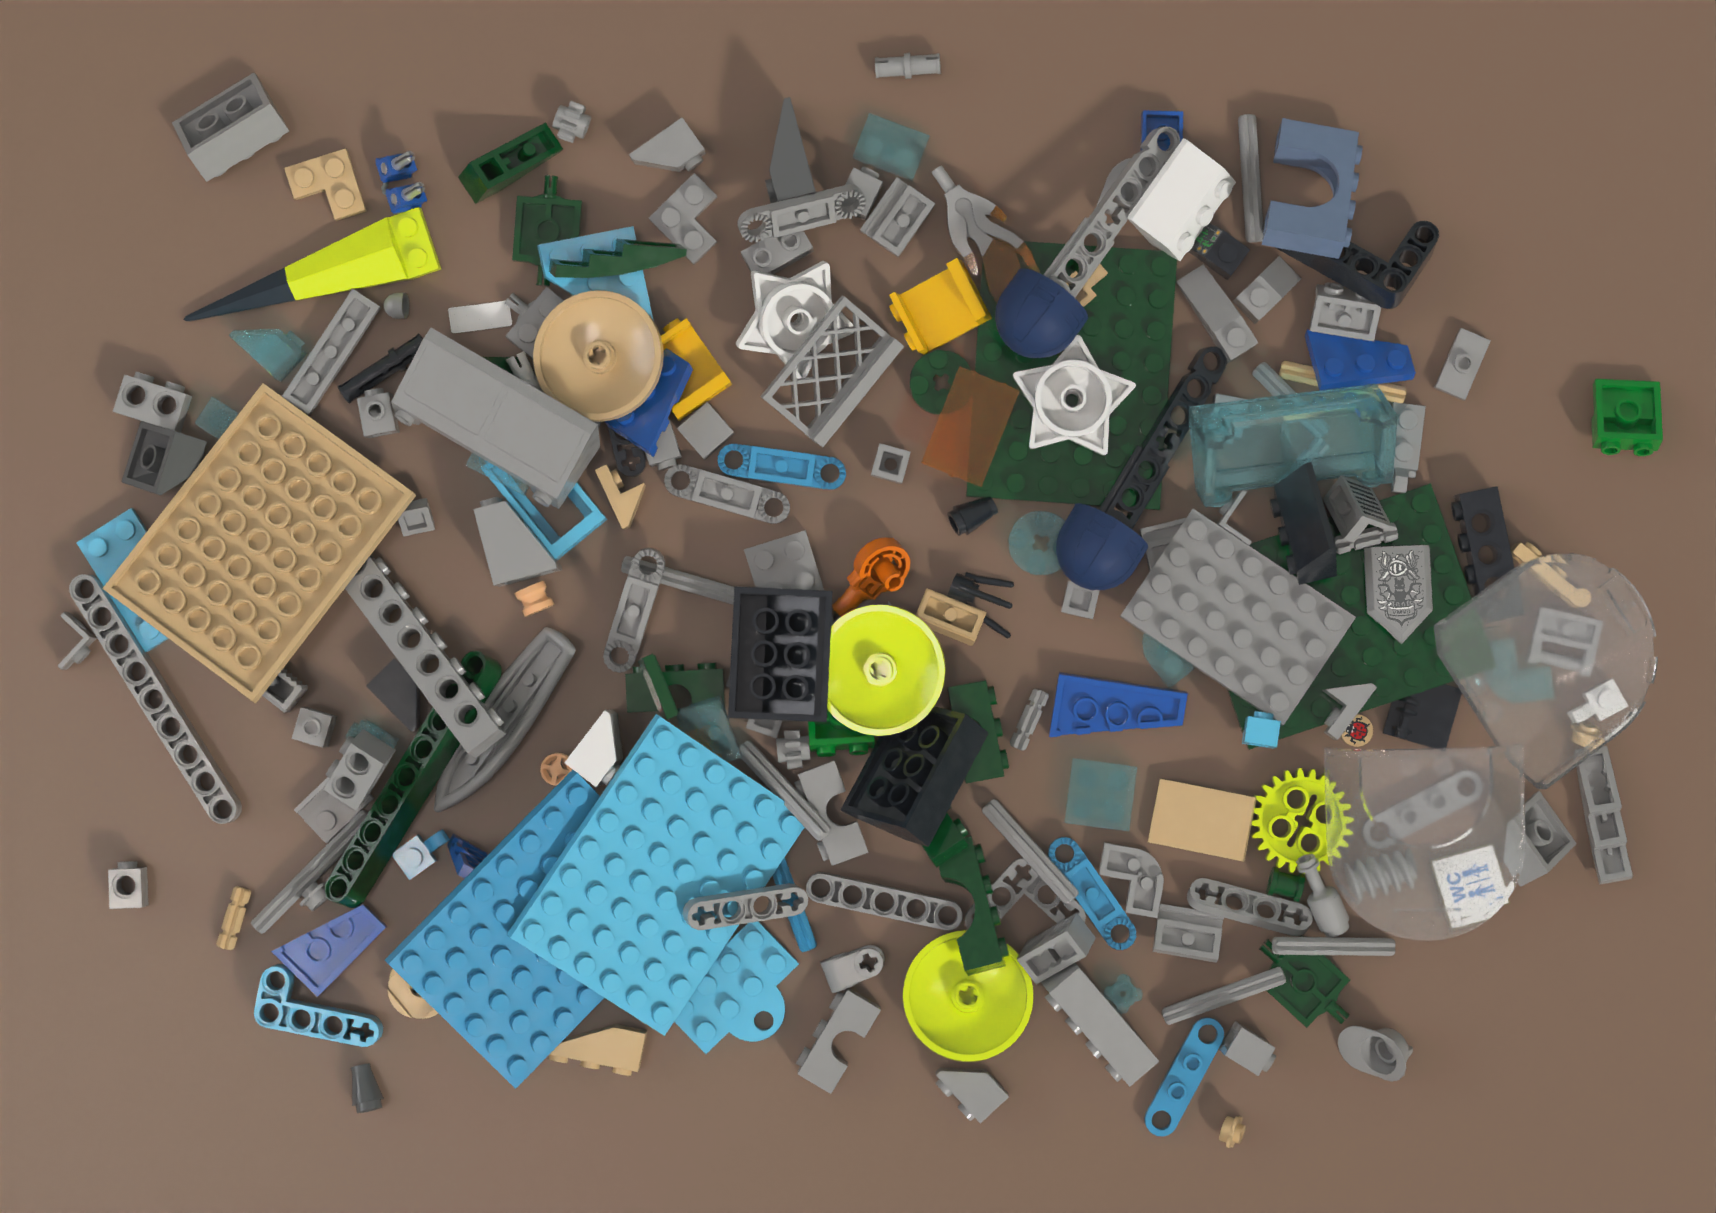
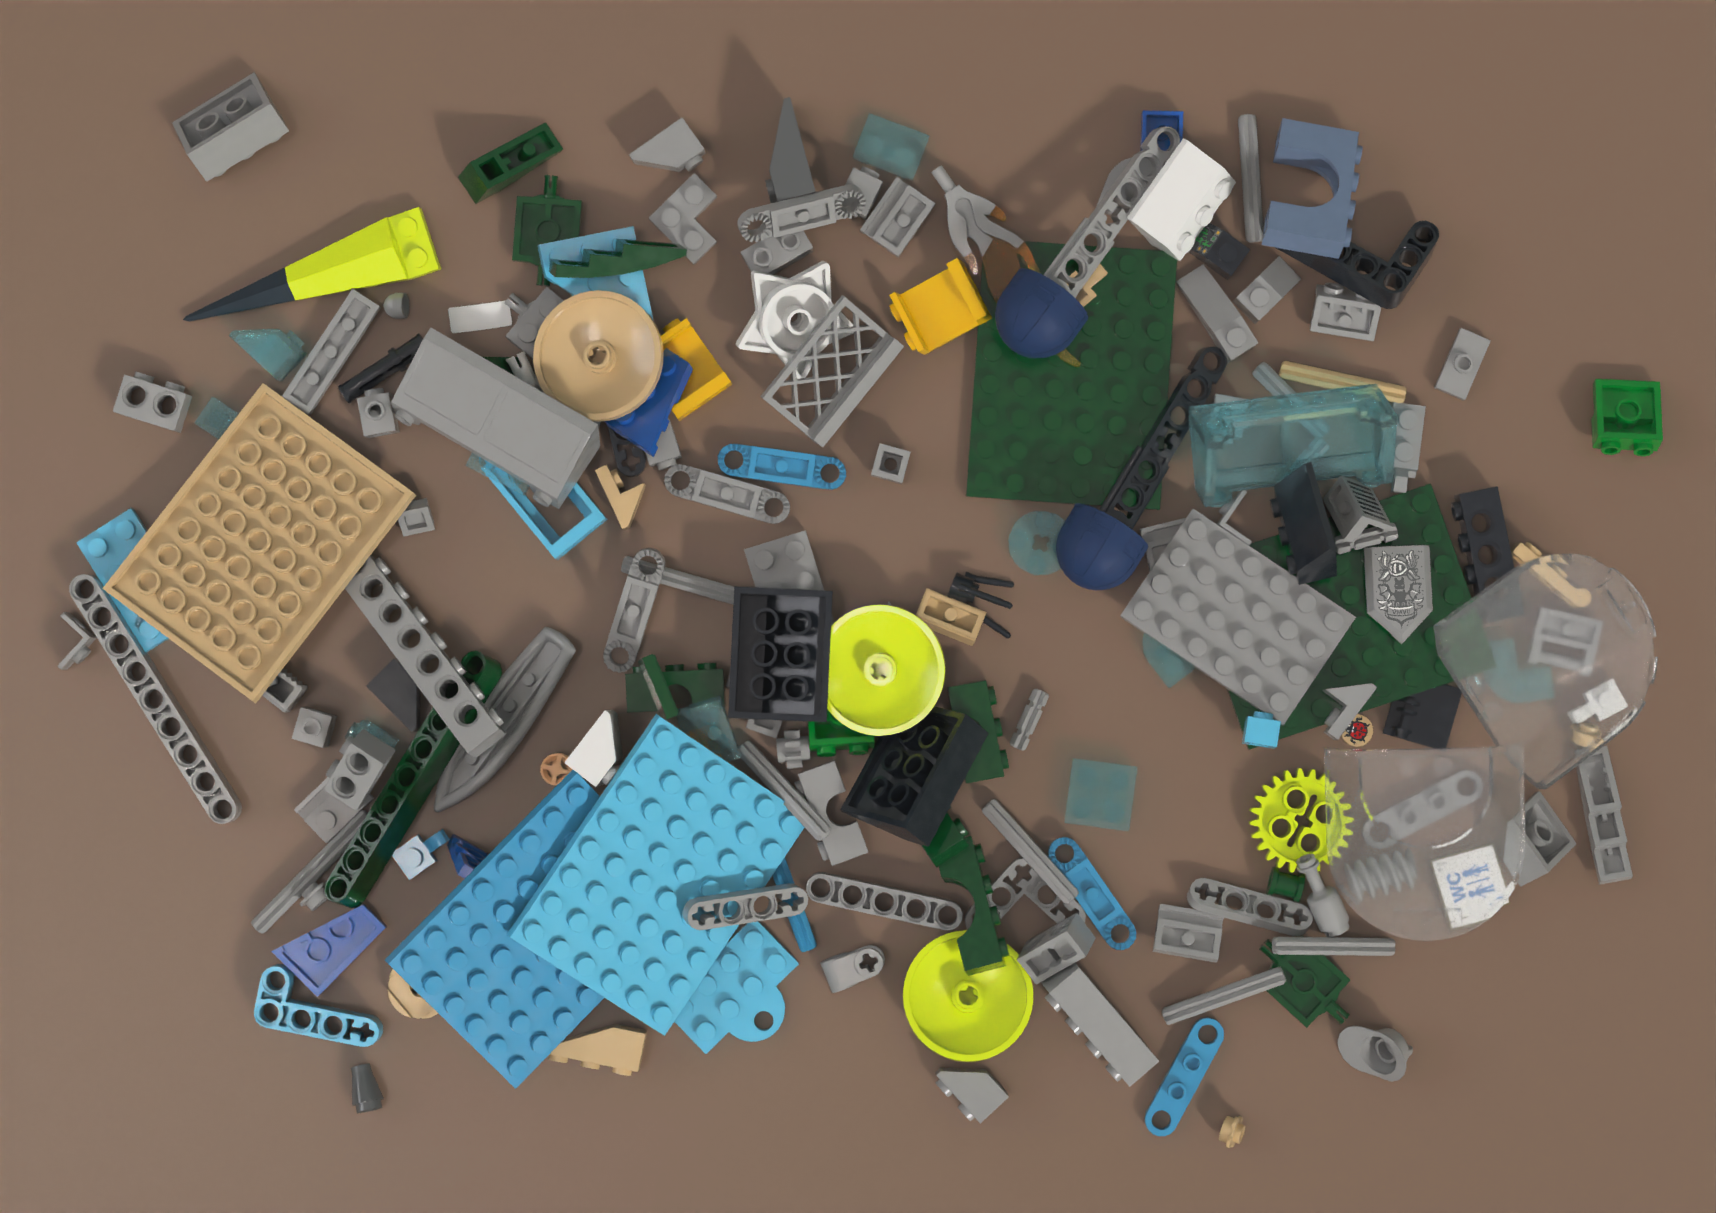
(117, 896): light grey brick -> none
(162, 458): dark grey slope -> none
(233, 918): tan axle -> none
(330, 174): tan plate -> none
(398, 168): blue piece -> none
(511, 545): light grey slope -> none
(534, 598): light nougat wheel -> none
(571, 121): light grey gear -> none
(705, 430): light grey piece -> none
(850, 1013): light grey arch -> none
(874, 573): orange pin -> none
(907, 65): light grey pin -> none
(922, 382): dark green plate -> none
(970, 426): clear orange piece -> none
(971, 515): black cone -> none
(1079, 601): light grey plate -> none
(1096, 393): white plate -> none
(1101, 705): blue wing -> none
(1123, 984): clear light blue plate -> none
(1141, 870): light grey plate -> none
(1202, 820): tan tile -> none
(1248, 1049): light grey brick -> none
(1357, 362): blue wing -> none

